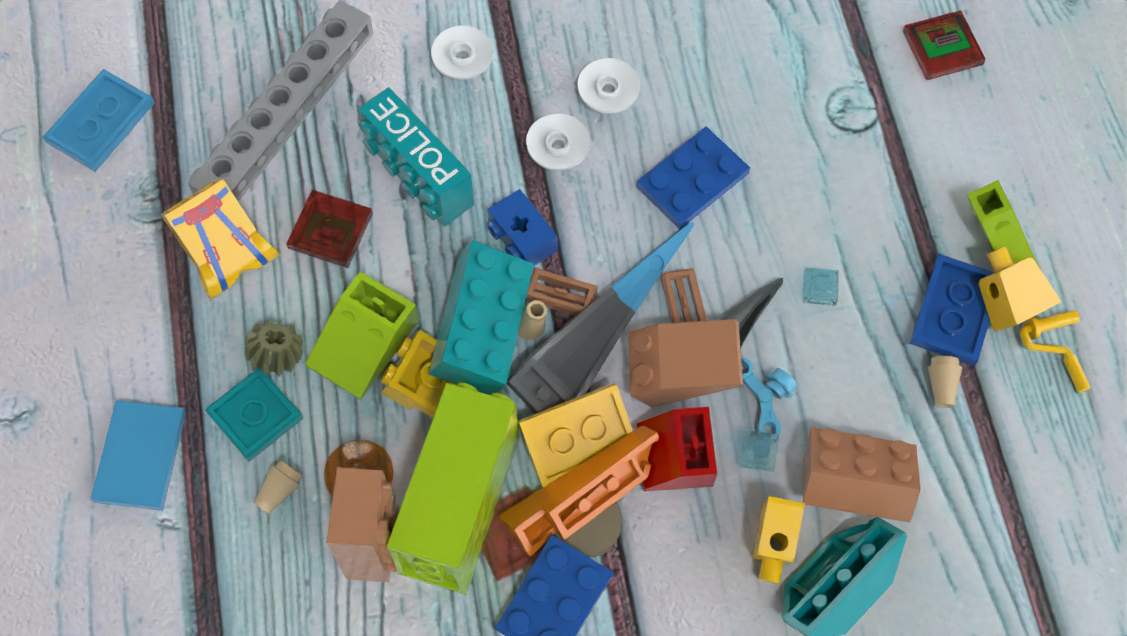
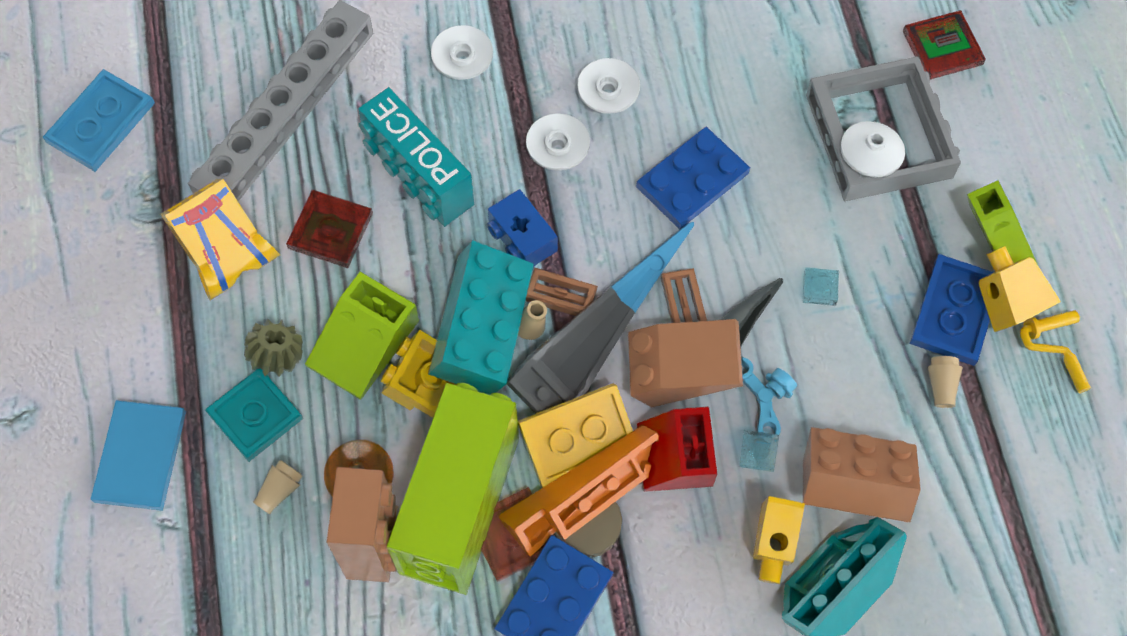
(869, 158): none -> white dish
(927, 104): none -> light grey window

